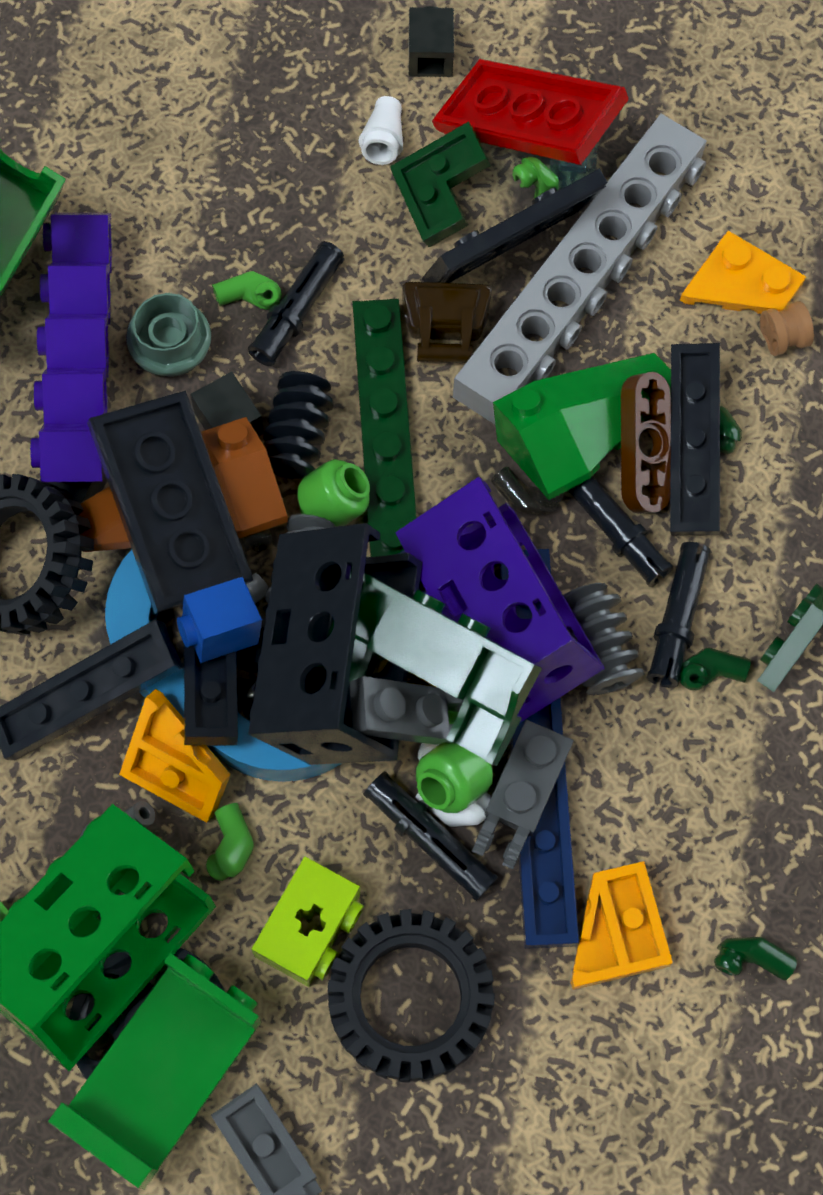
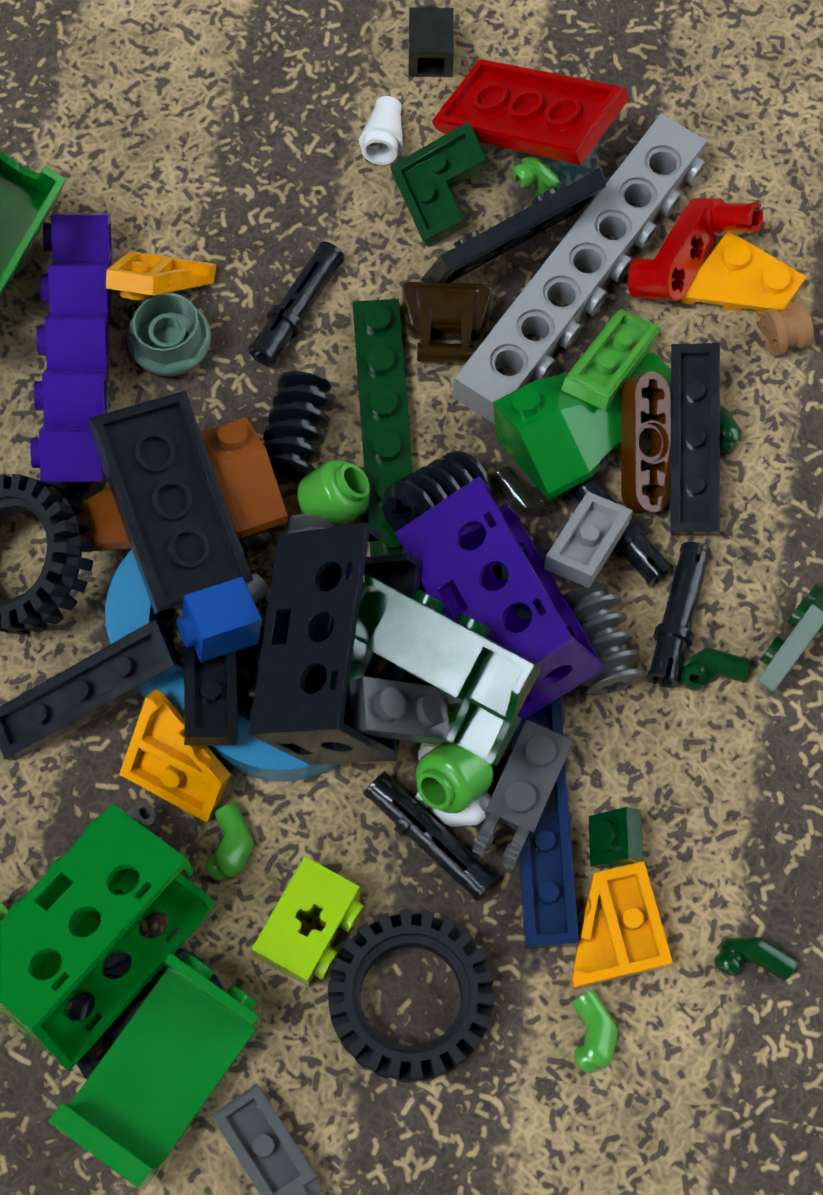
(149, 274): none -> light orange wing
(225, 402): pearl dark grey brick -> none
(249, 287): bright green arm -> none
(429, 486): none -> black piece
(587, 539): none -> light grey plate
(600, 1034): none -> bright green arm
(611, 359): none -> bright green tile
(615, 838): none -> dark green plate
(687, 246): none -> red beam

